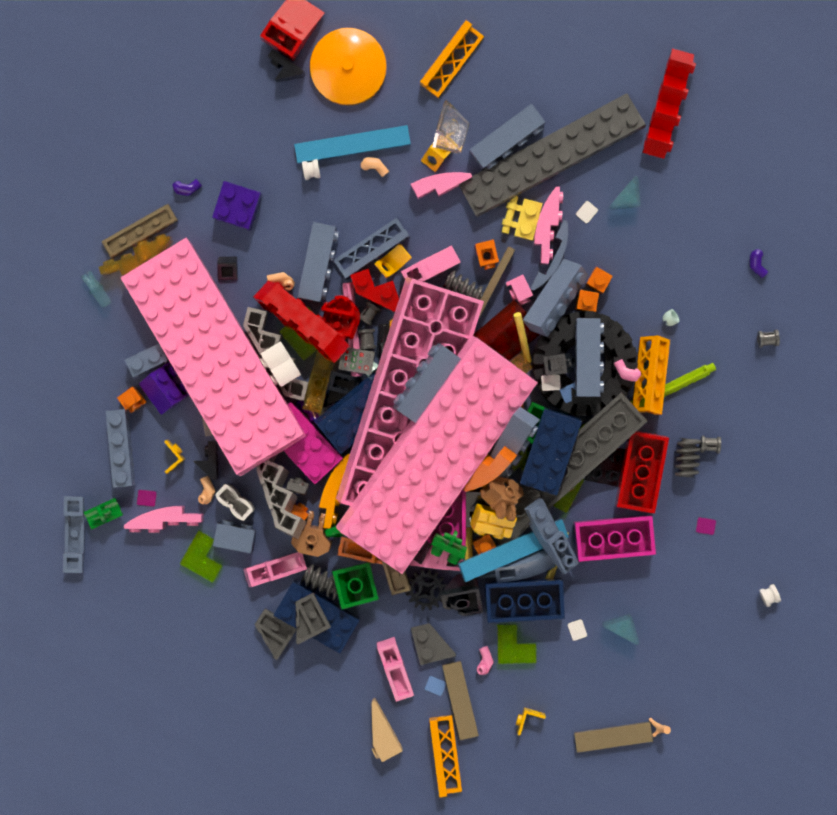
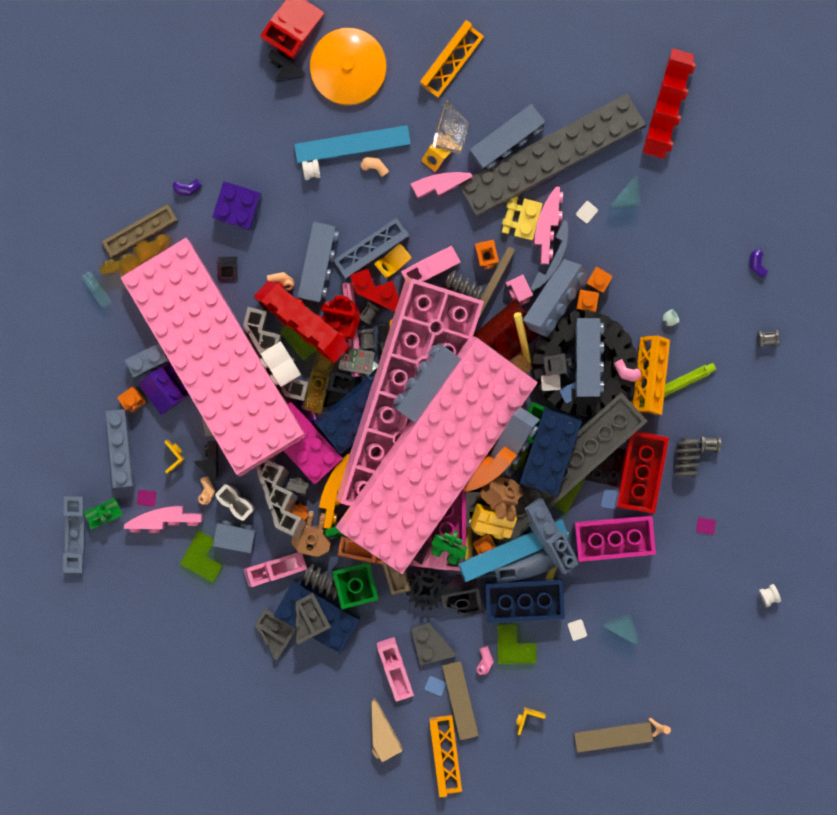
(609, 499): none -> medium blue sticker

